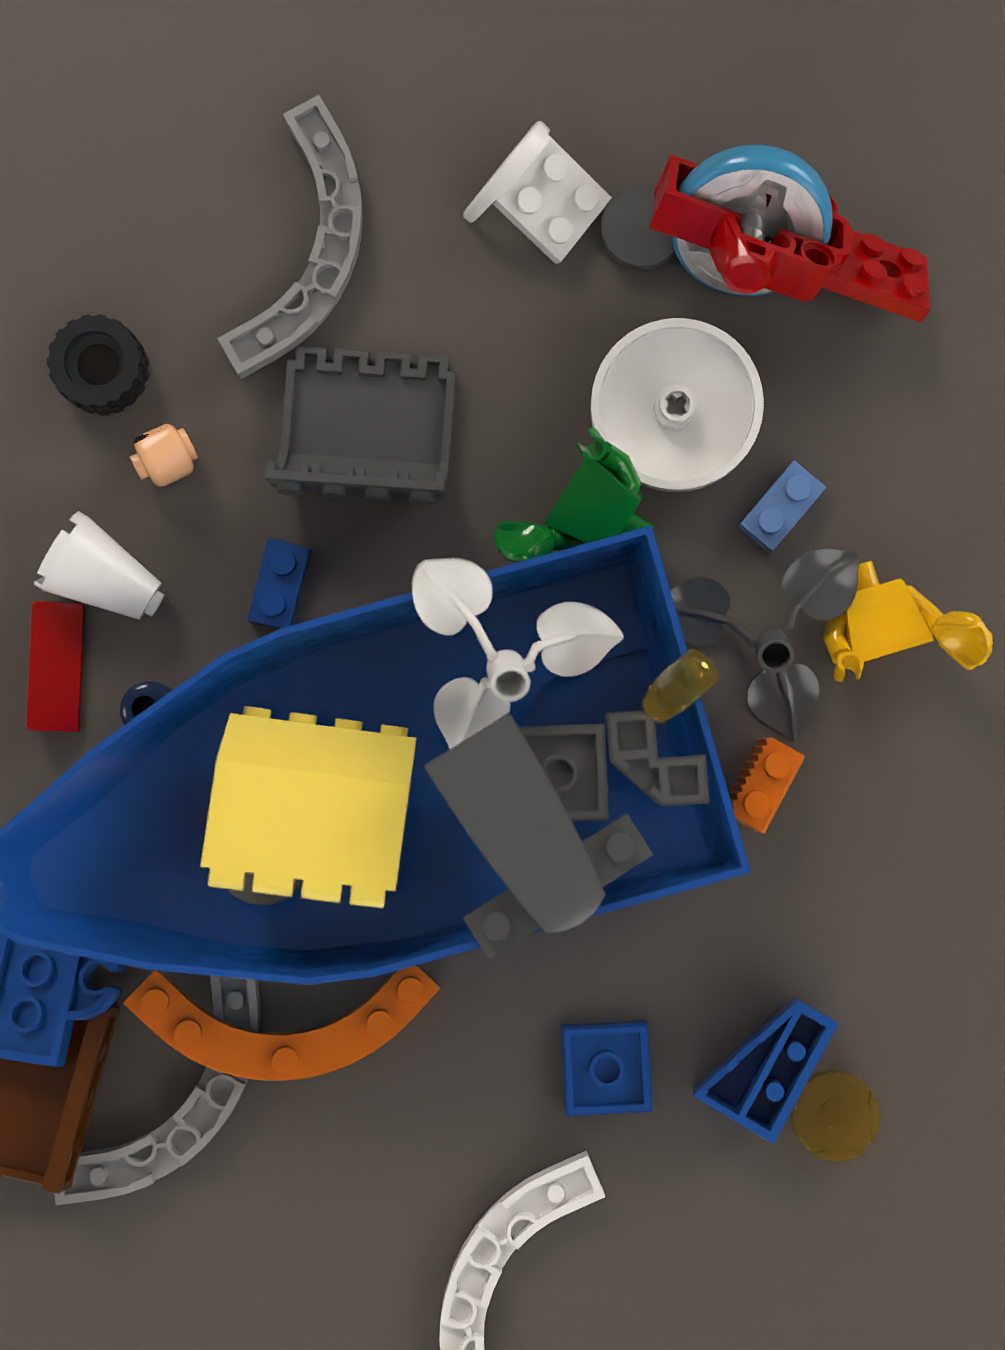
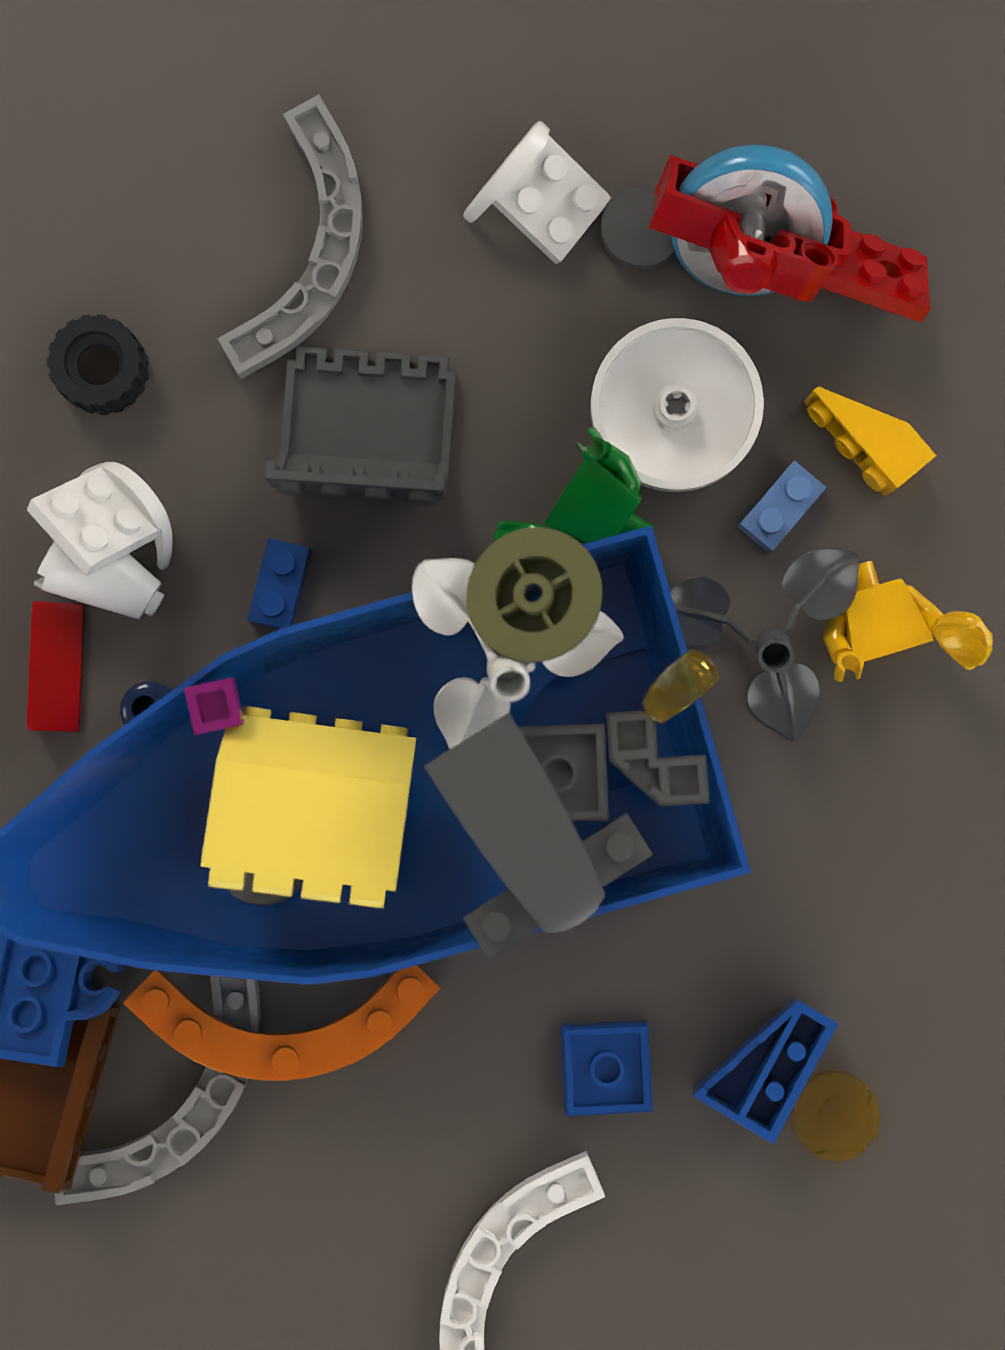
(104, 517): none -> white piece
(163, 455): light nougat head -> none
(214, 706): none -> magenta tile
(513, 573): none -> olive piece
(764, 783): orange brick -> none
(878, 443): none -> yellow slope

